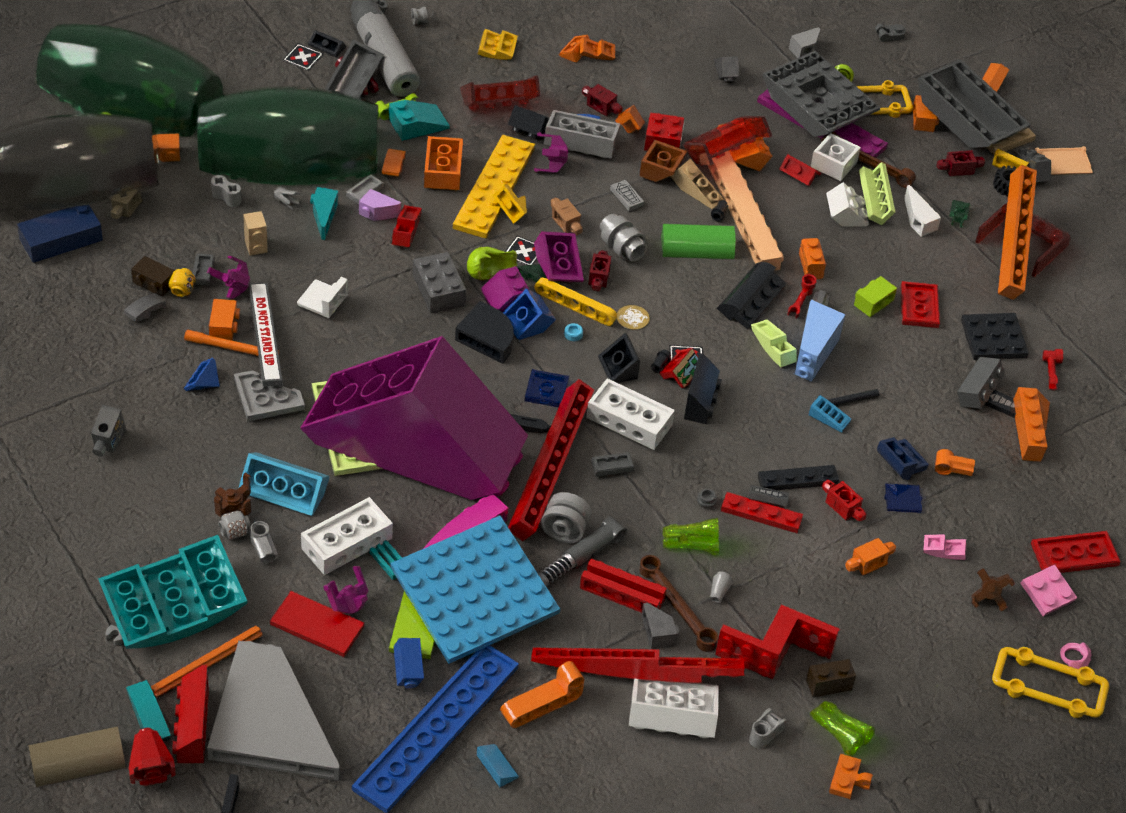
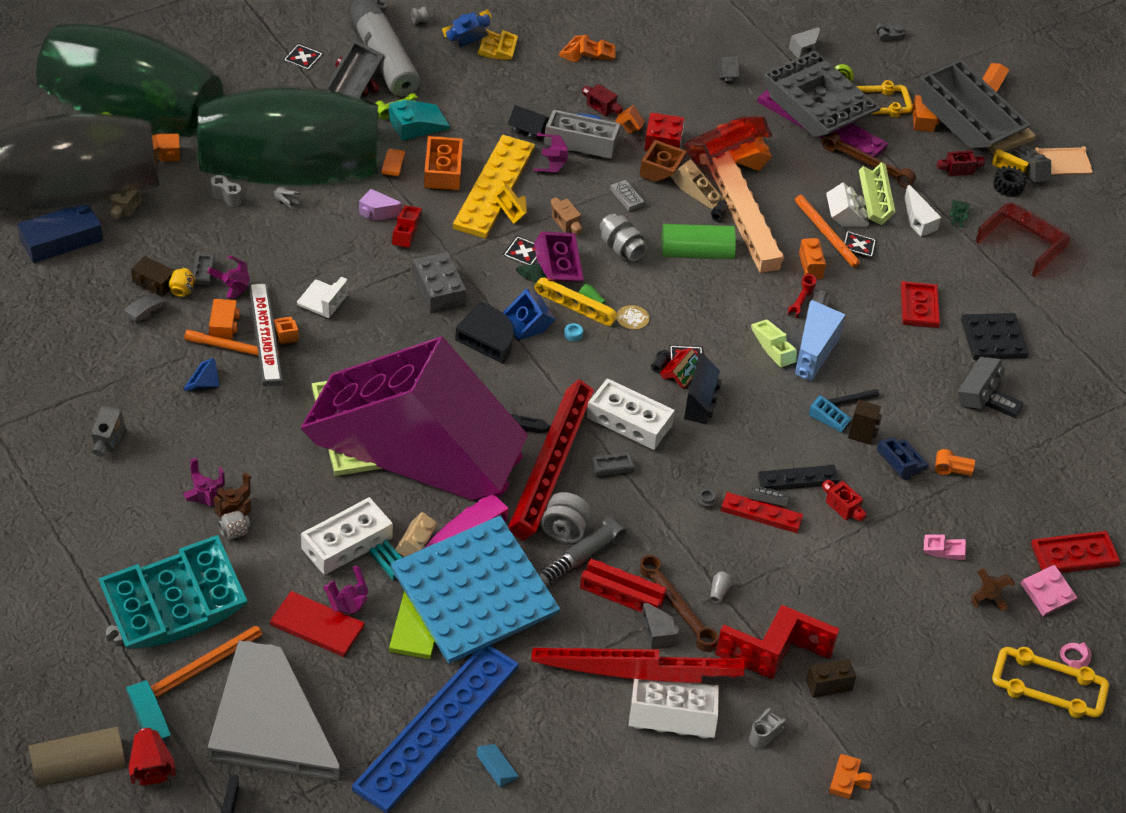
(192, 717): red slope -> none
(204, 487): none -> magenta piece
(255, 233): tan brick -> none
(263, 543): light grey piece -> none
(266, 401): light grey plate -> none
(285, 483): medium azure slope -> none
(286, 330): none -> orange brick
(324, 207): teal slope -> none
(326, 43): black slope -> none
(363, 187): light grey tile -> none
(408, 662): blue brick -> none
(416, 535): none -> tan brick
(468, 28): none -> blue torso
(487, 261): lime piece -> none
(501, 92): clear red windscreen -> none
(504, 288): magenta slope -> none
(545, 698): orange beam -> none
(546, 388): clear blue tile -> none
(590, 292): none -> bright green cone
(599, 278): dark red piece -> none
(620, 360): black slope -> none
(697, 535): clear neon green piece -> none
(752, 294): black brick -> none
(799, 170): red panel -> none
(827, 231): none -> orange axle
(835, 157): white brick -> none
(846, 729): clear neon green piece -> none
(860, 243): none -> black sticker
(864, 422): none -> dark brown brick
(870, 556): orange piece -> none
(875, 296): lime brick -> none
(903, 498): clear blue piece -> none
(1017, 232): orange brick -> none
(1031, 422): orange wedge -> none
(1053, 357): red brick -> none

